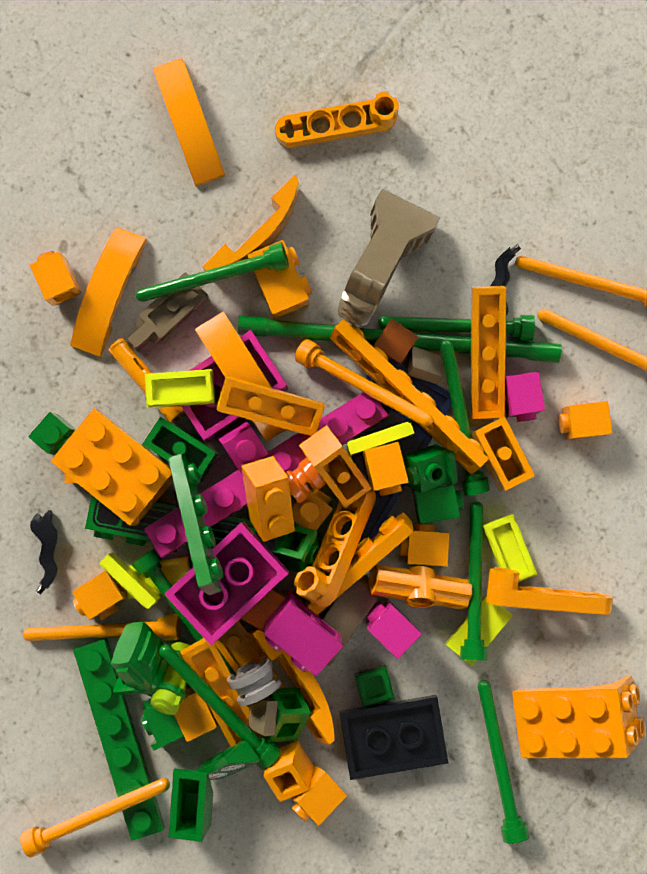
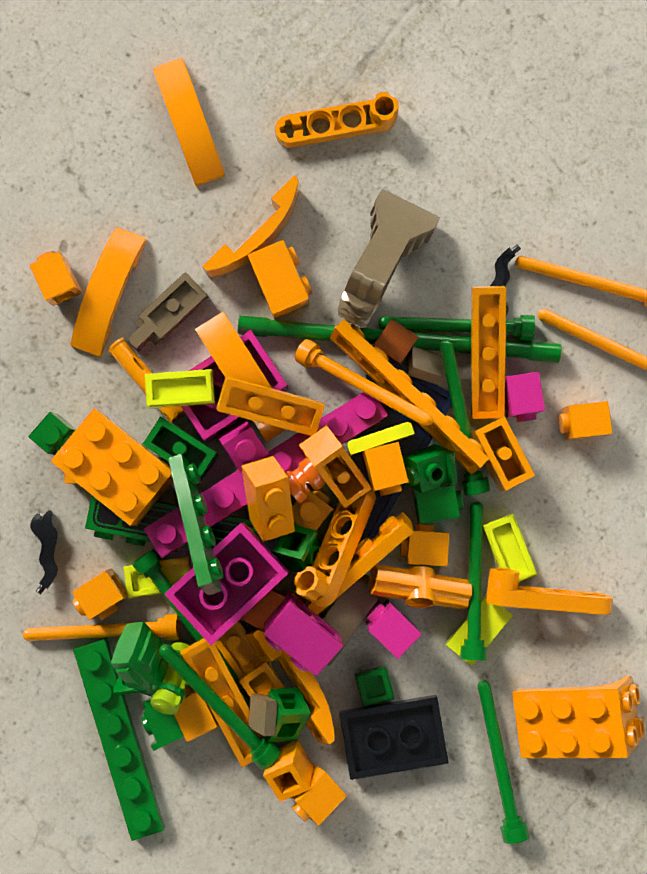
(36, 840): light orange piece -> none
(130, 580): neon yellow tile -> none
(190, 805): green slope -> none
(230, 761): green slope -> none
(254, 681): light grey wheel -> none
(273, 258): green piece -> none

